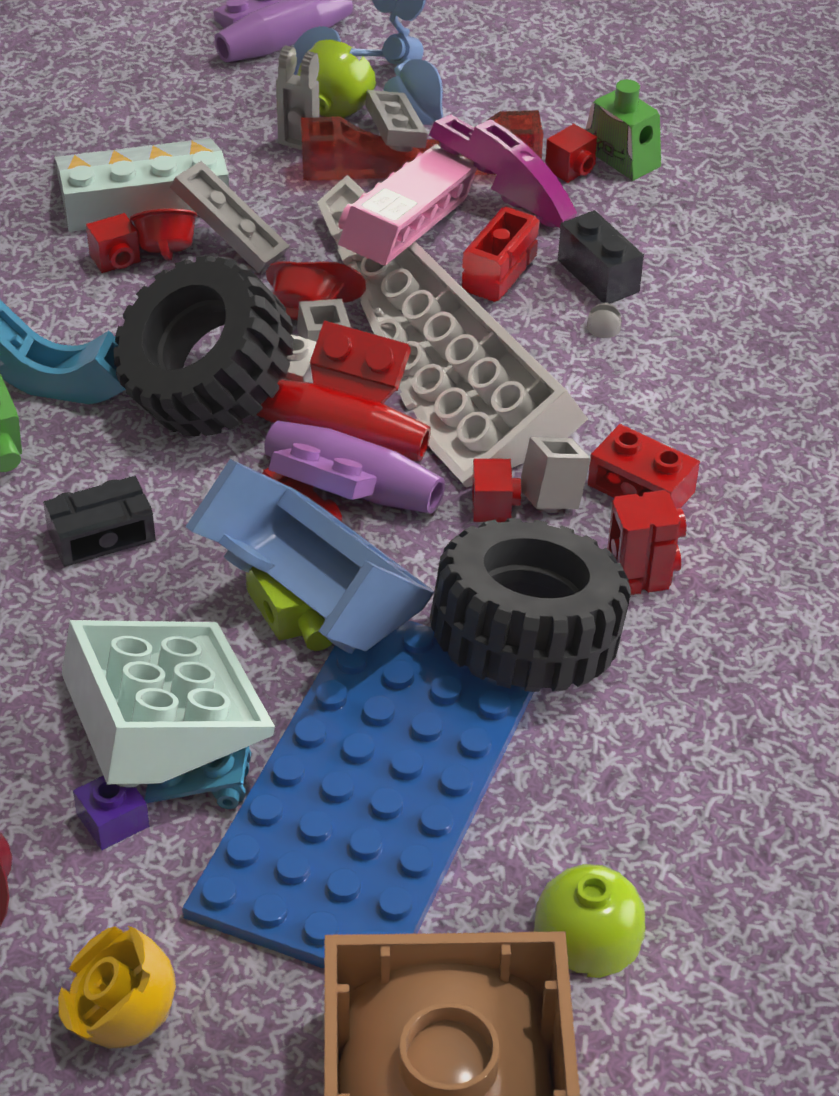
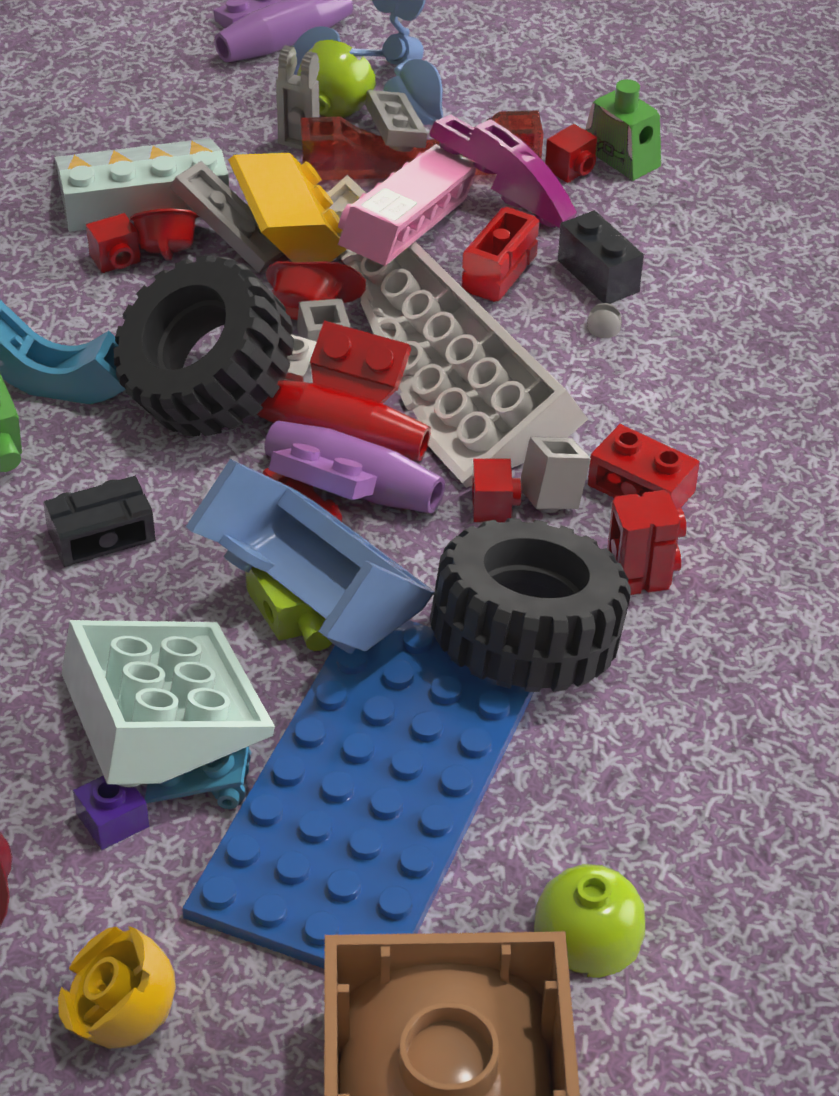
(289, 205): none -> yellow slope

